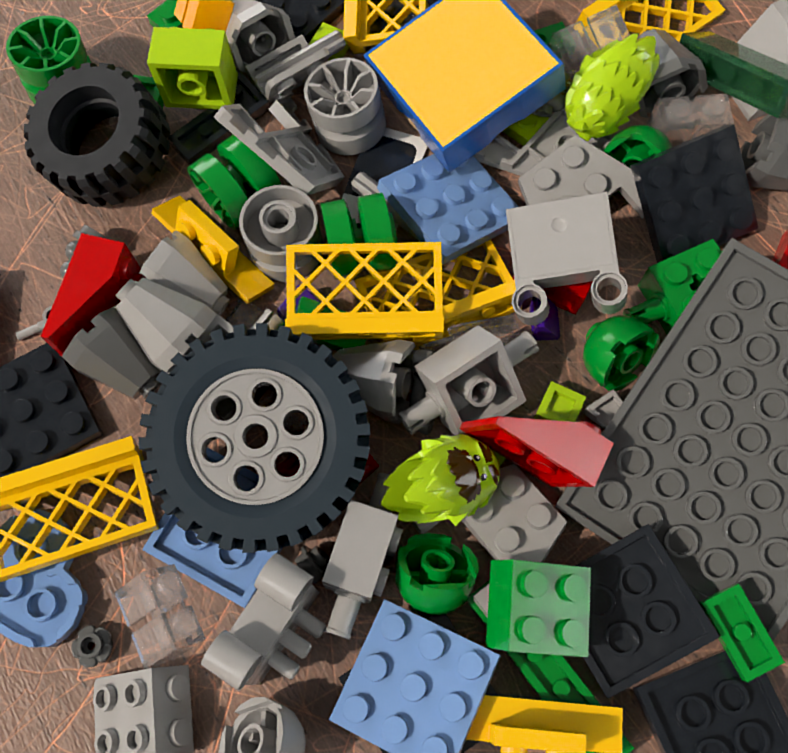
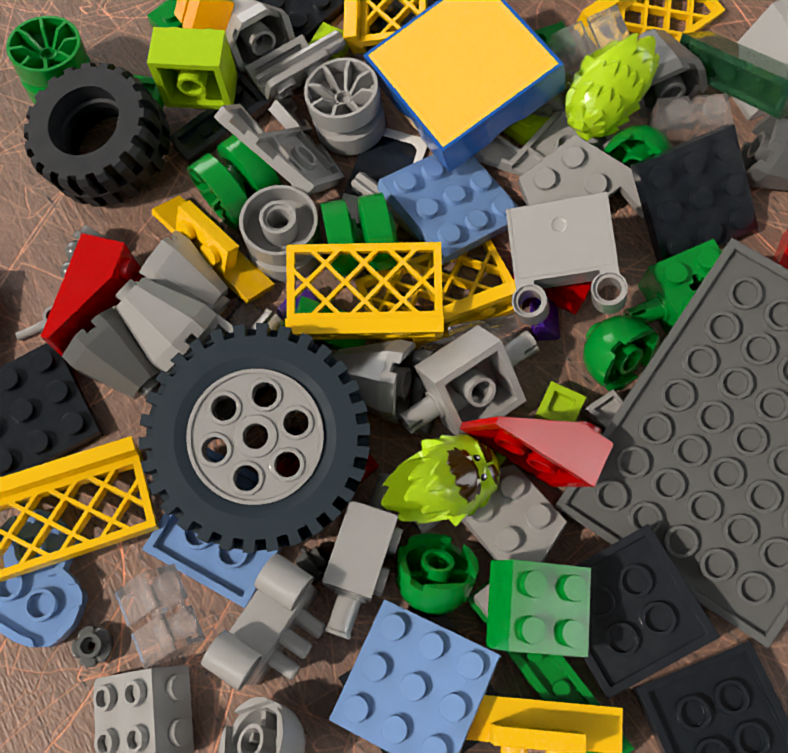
(741, 633): green plate -> none

